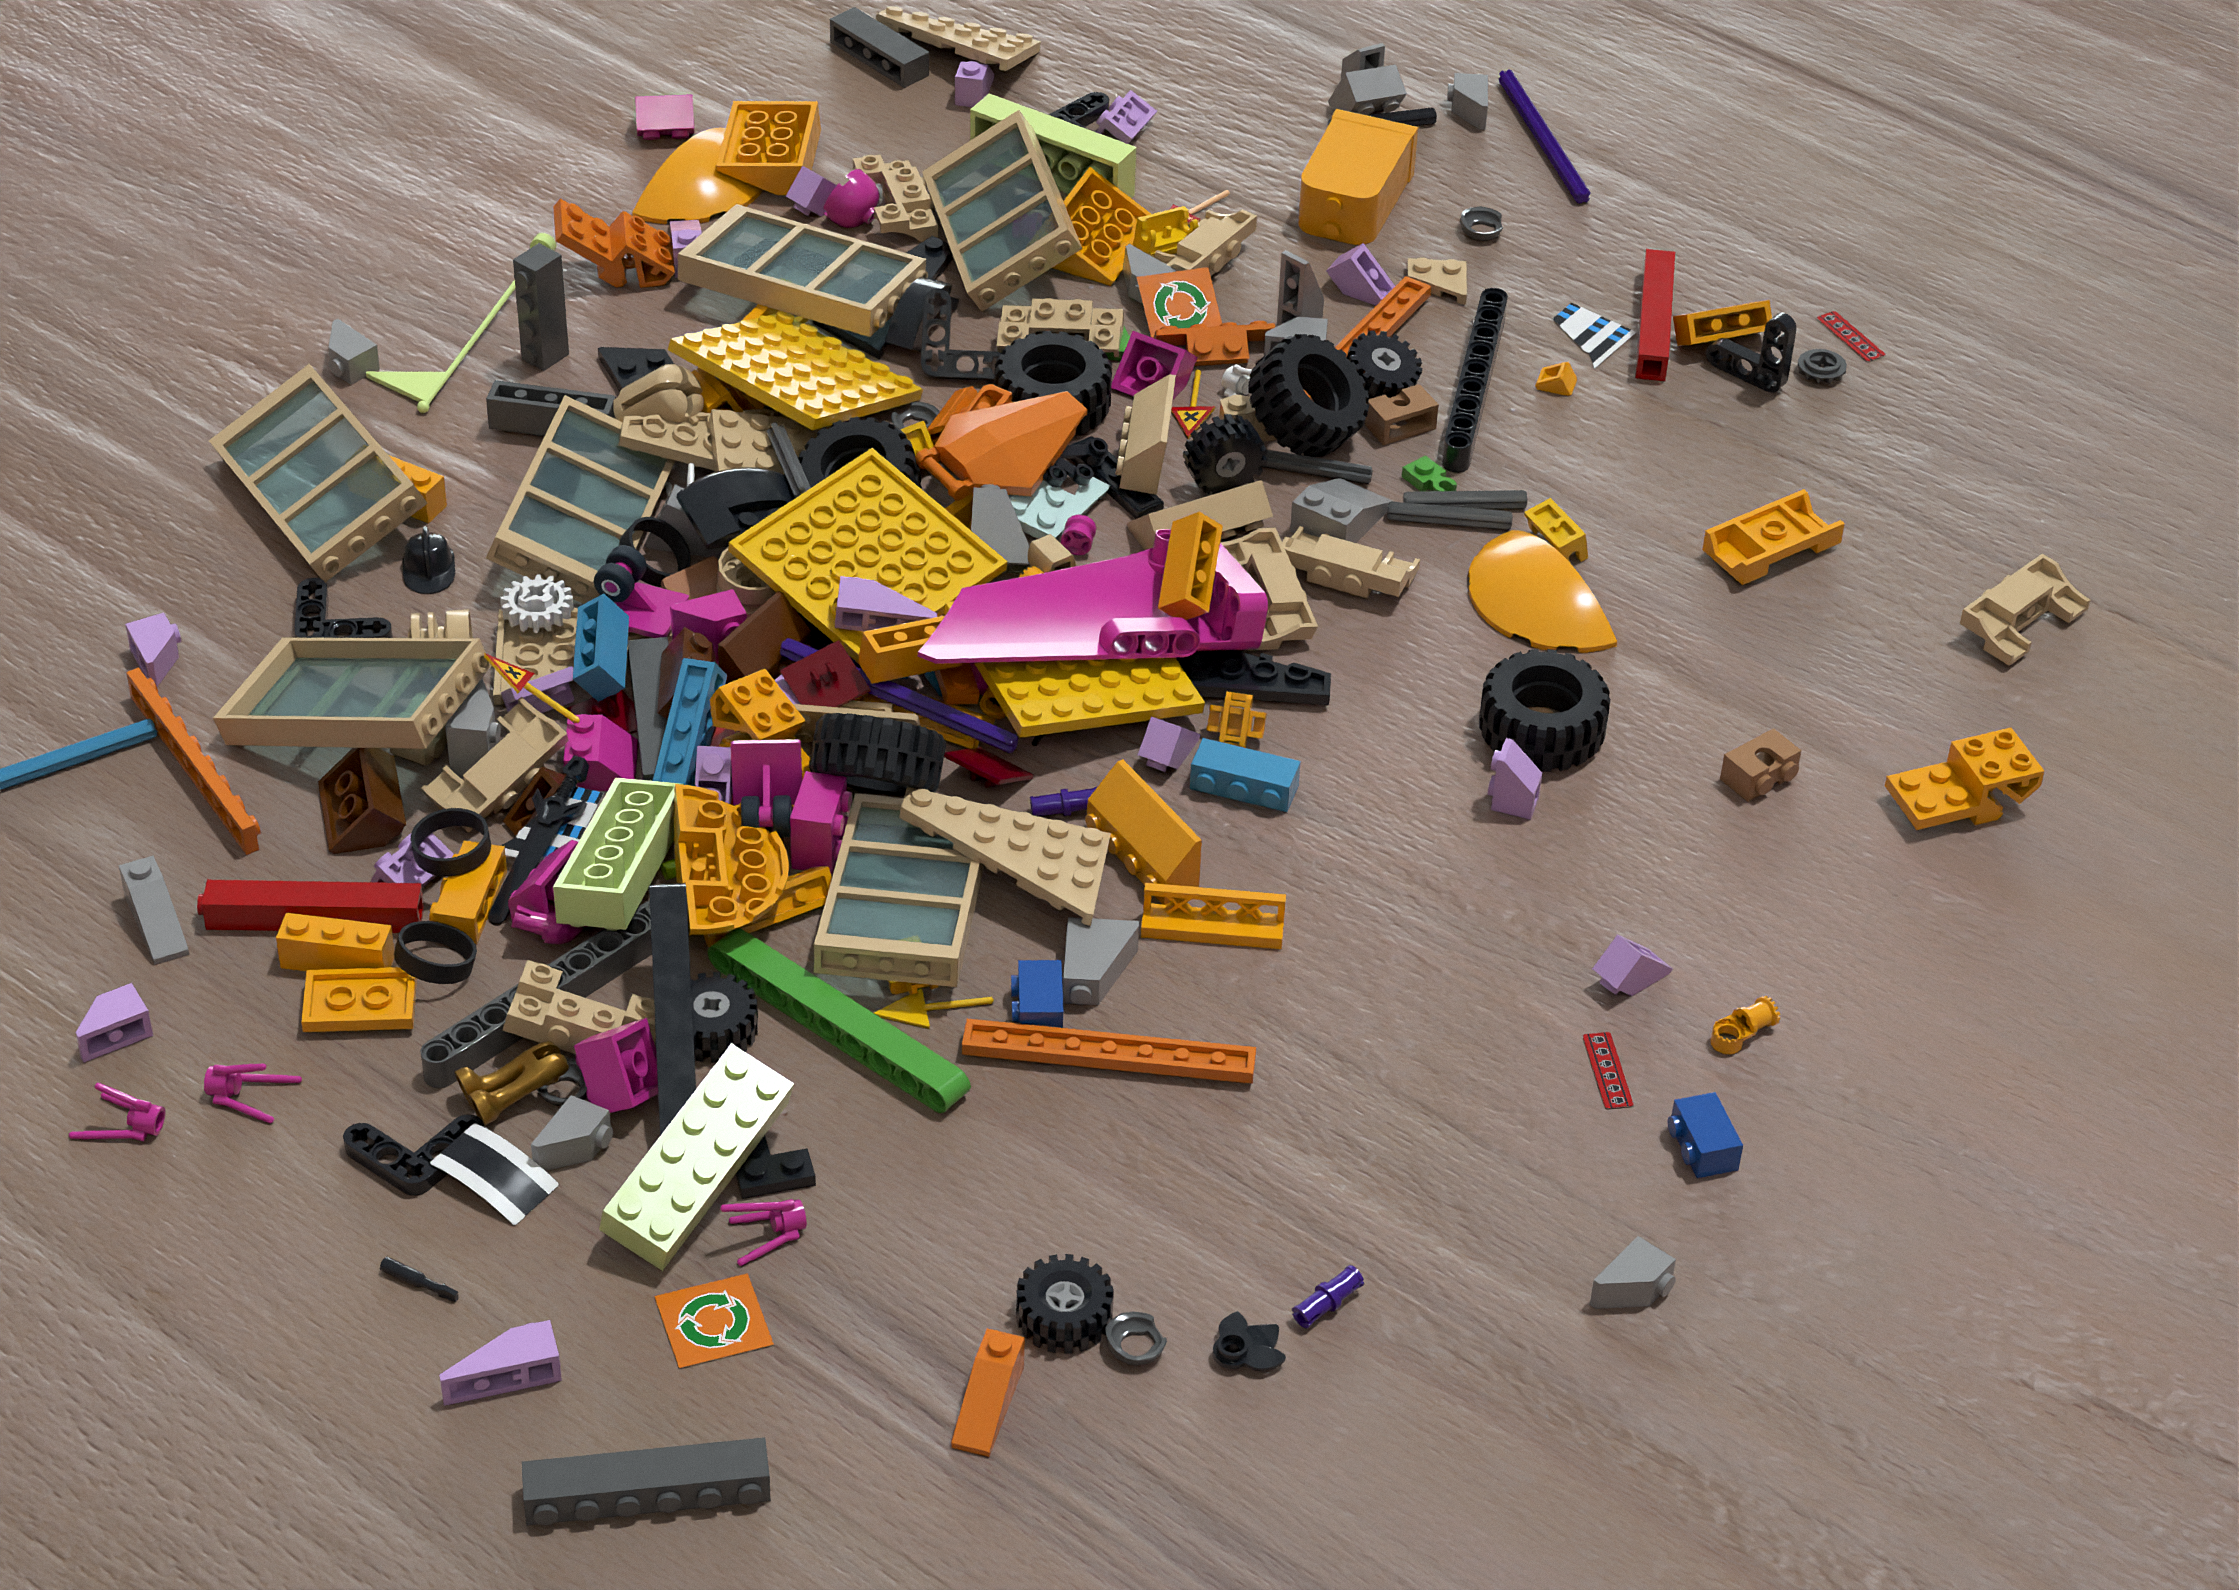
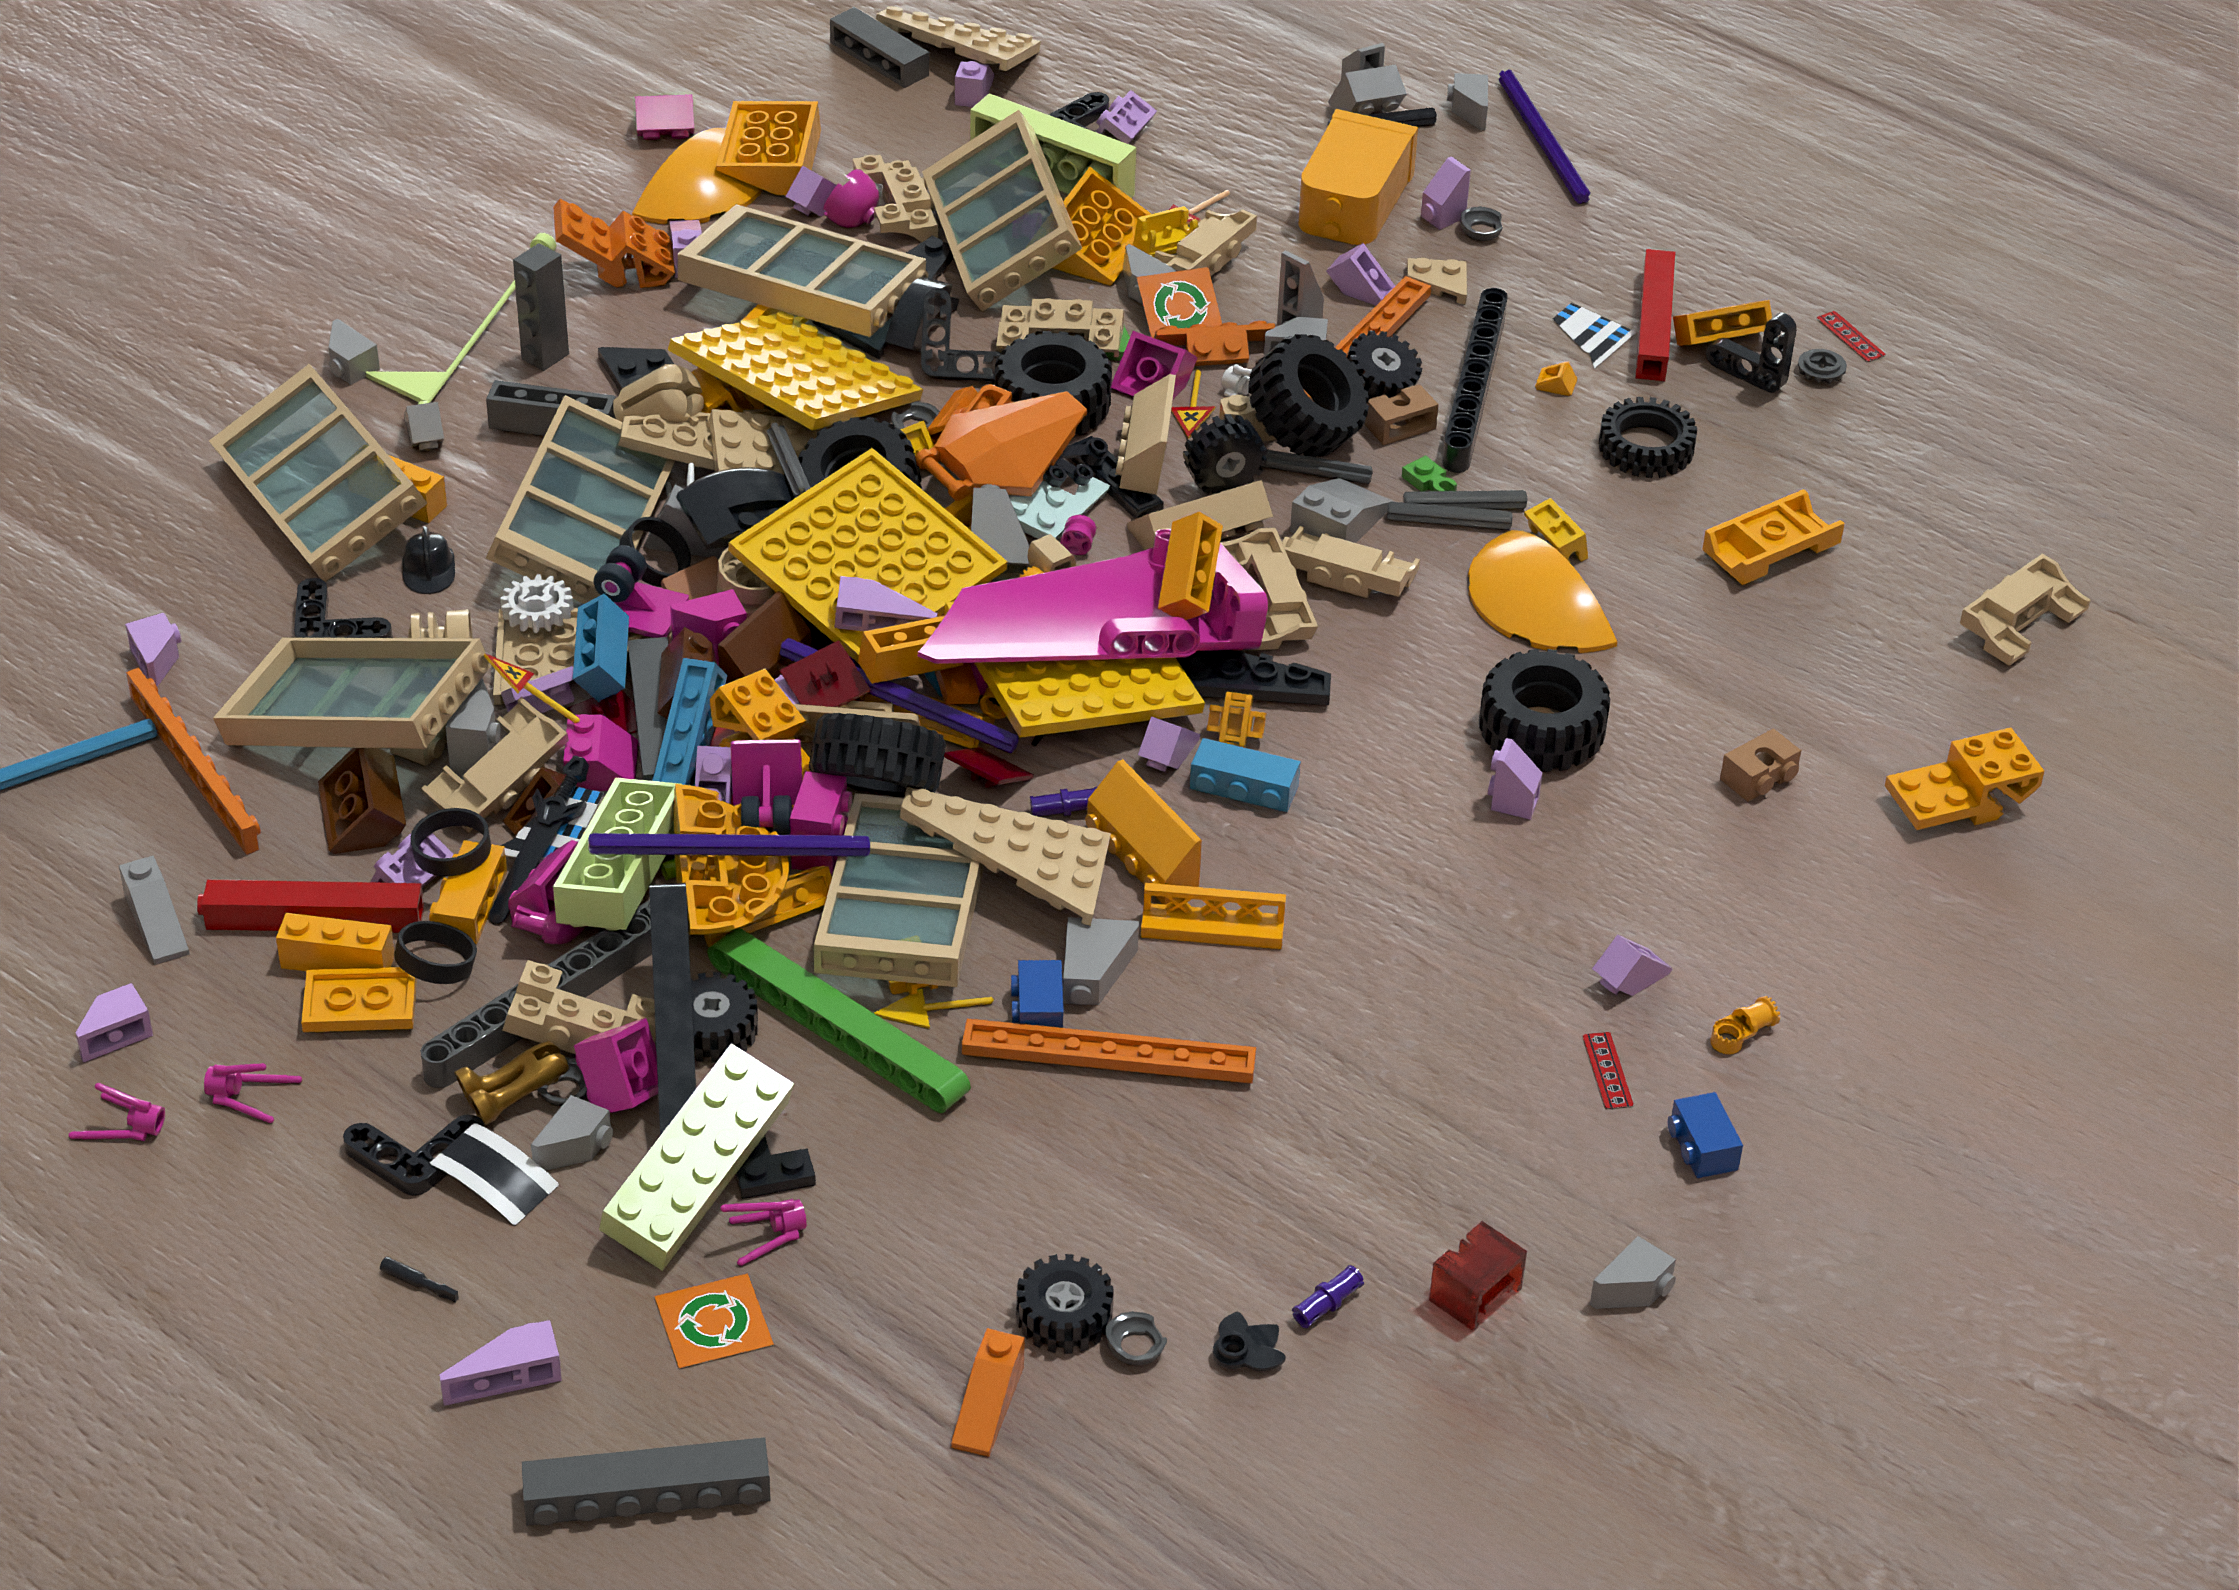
(424, 426): none -> light grey slope
(728, 845): none -> dark purple axle
(1446, 194): none -> lavender slope
(1477, 1274): none -> clear red piece
(1645, 458): none -> black tyre

